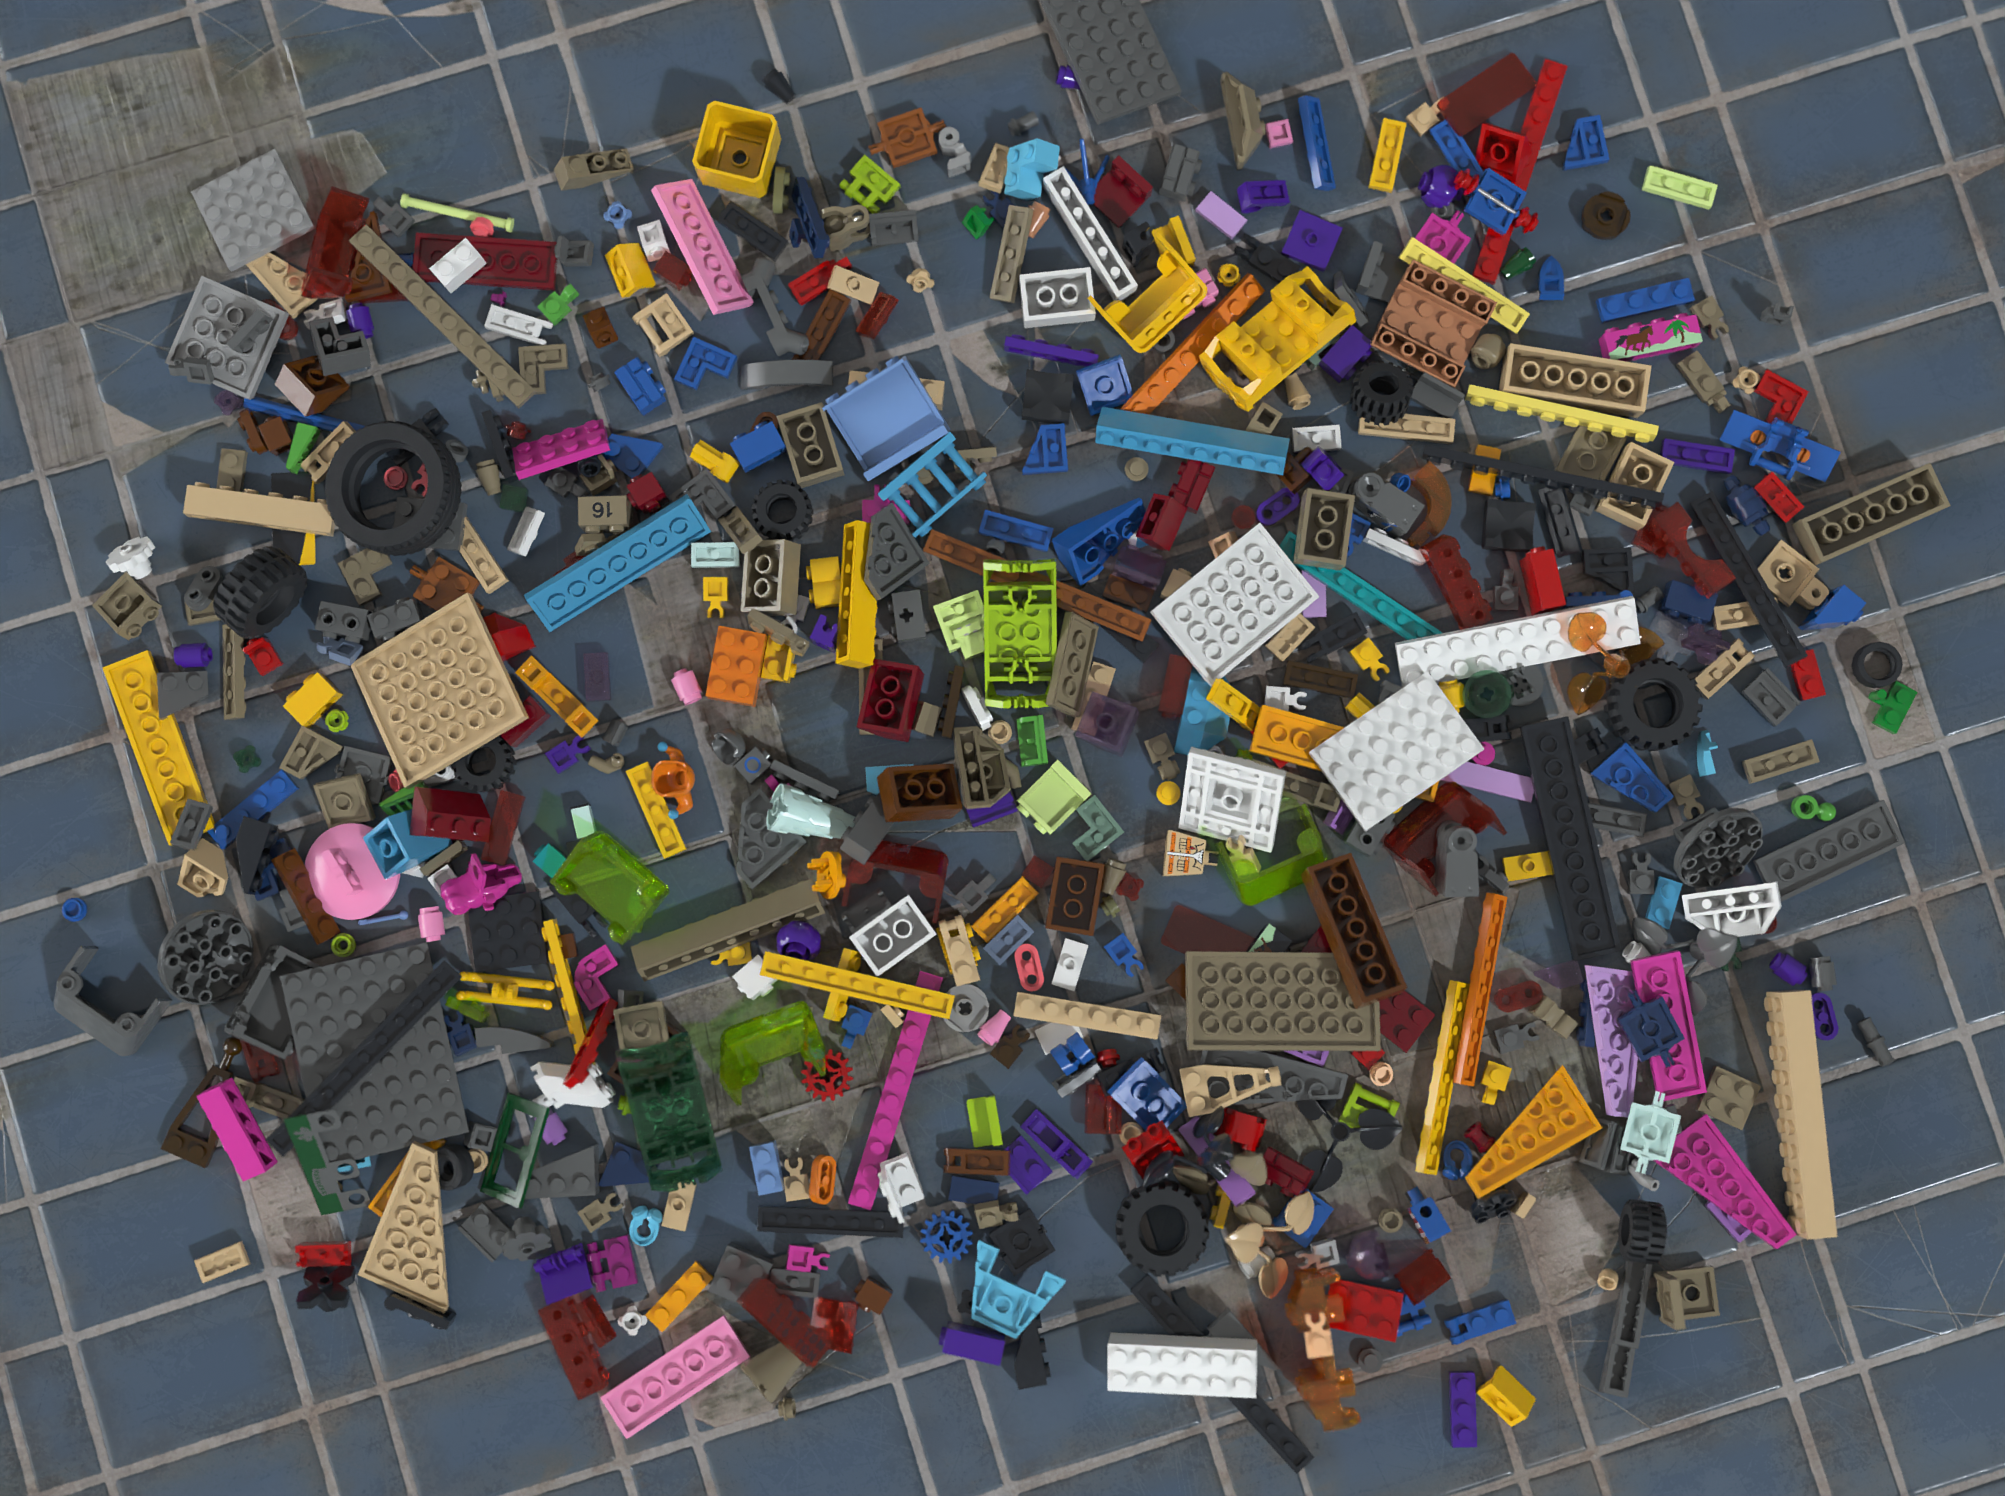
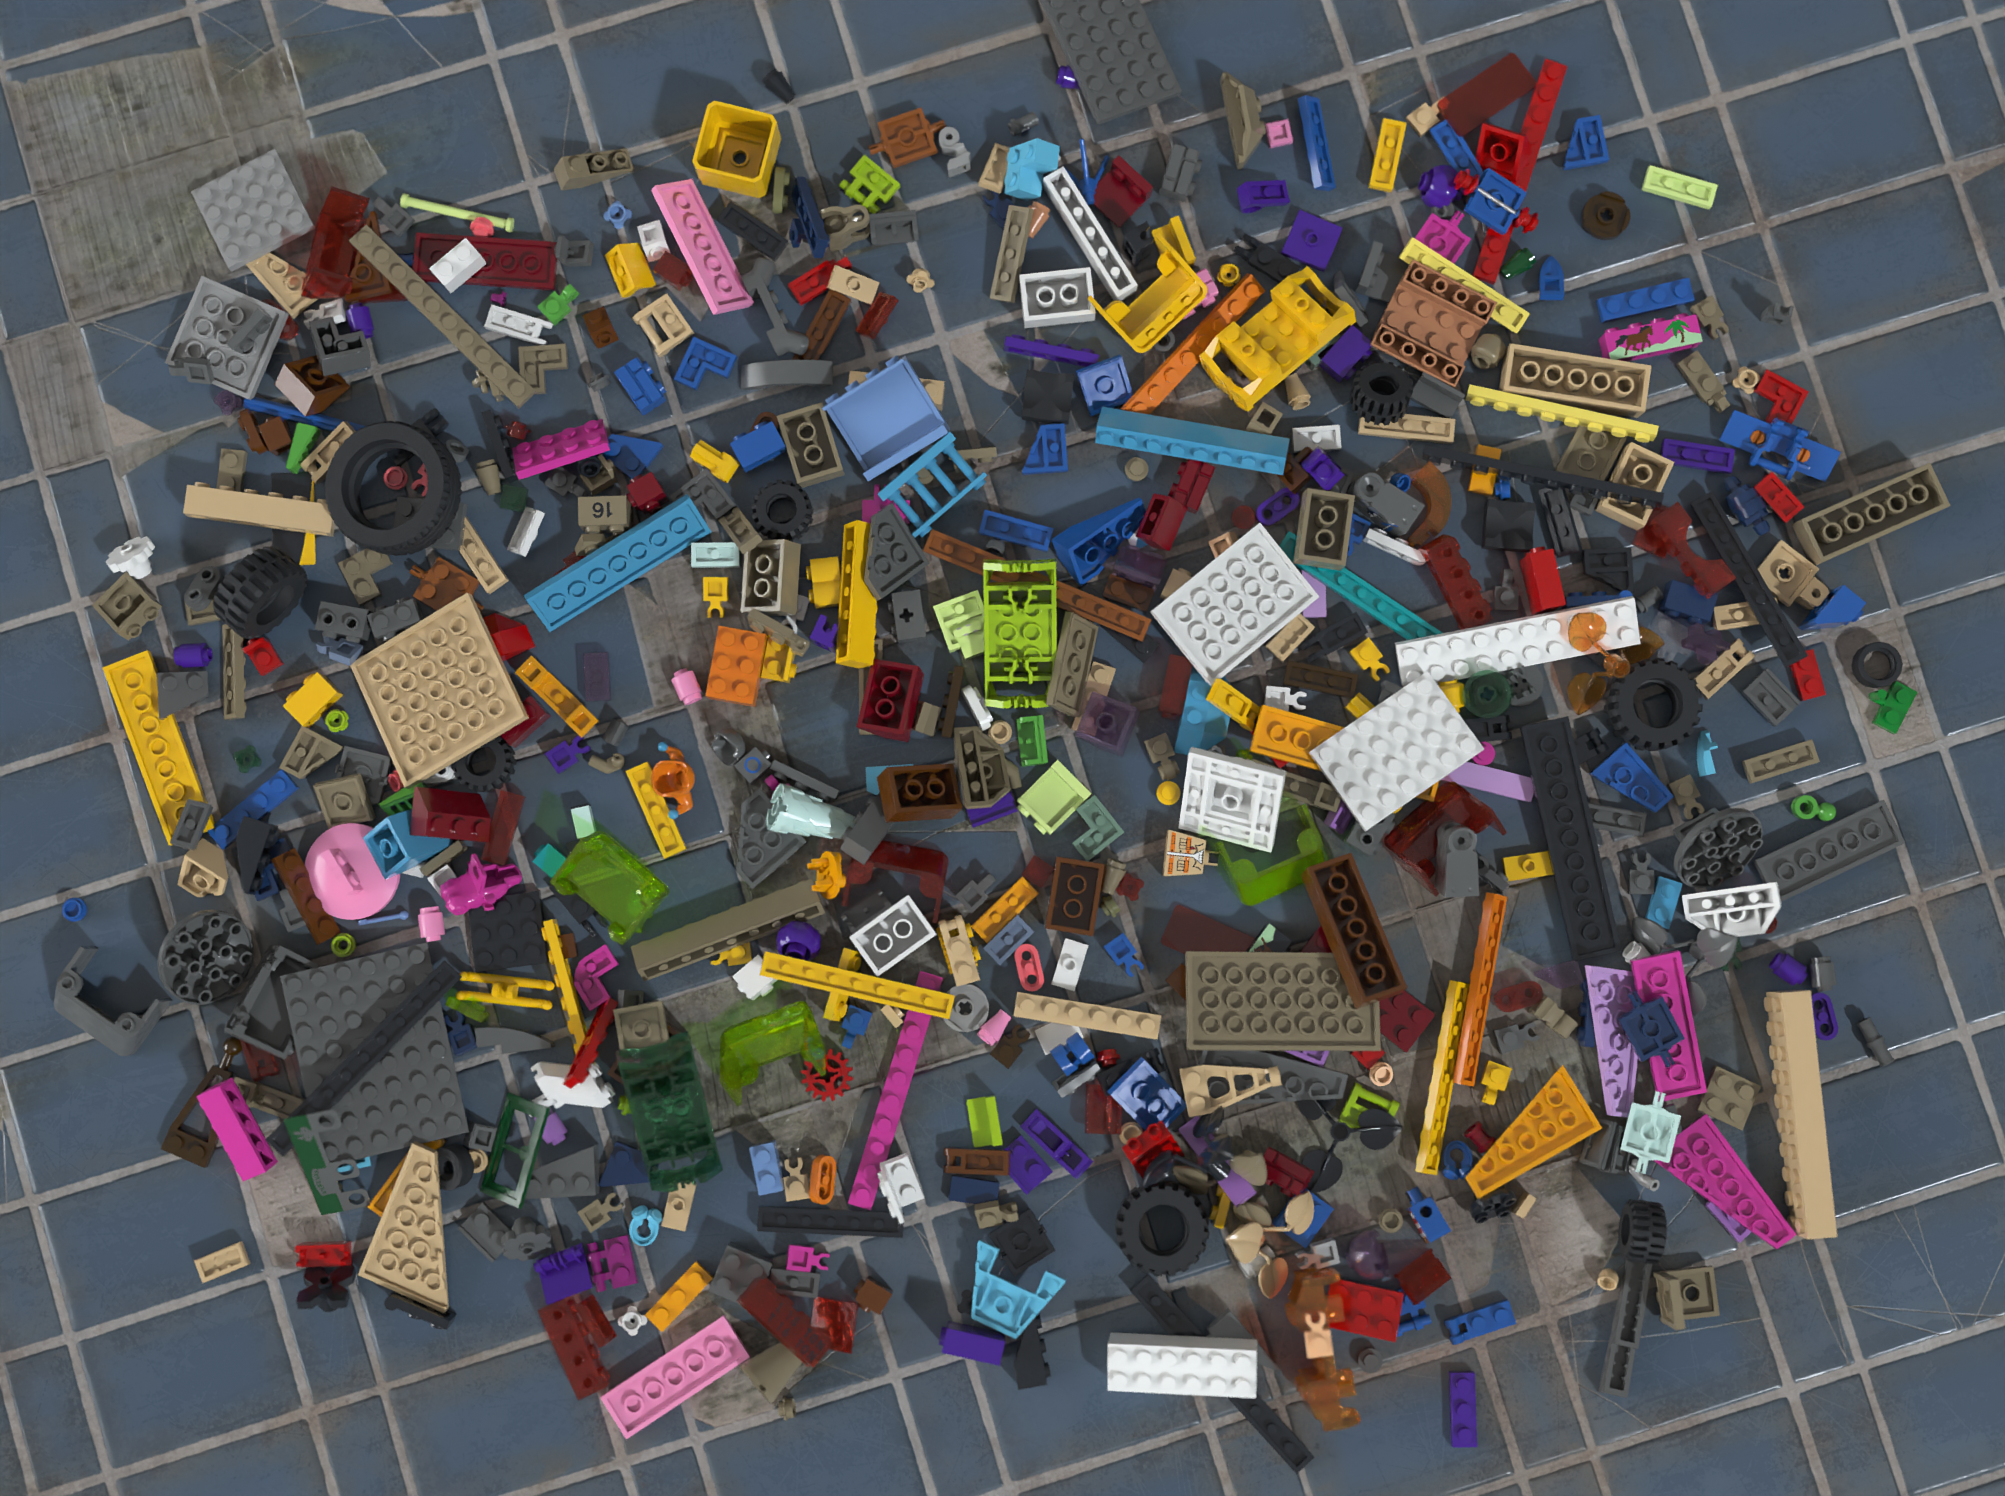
(958, 1234): blue gear -> none
(977, 221): green tile -> none
(1221, 215): lavender tile -> none
(1238, 852): tan plate -> none
(1242, 1128): red cylinder -> none
(1507, 1397): yellow panel -> none

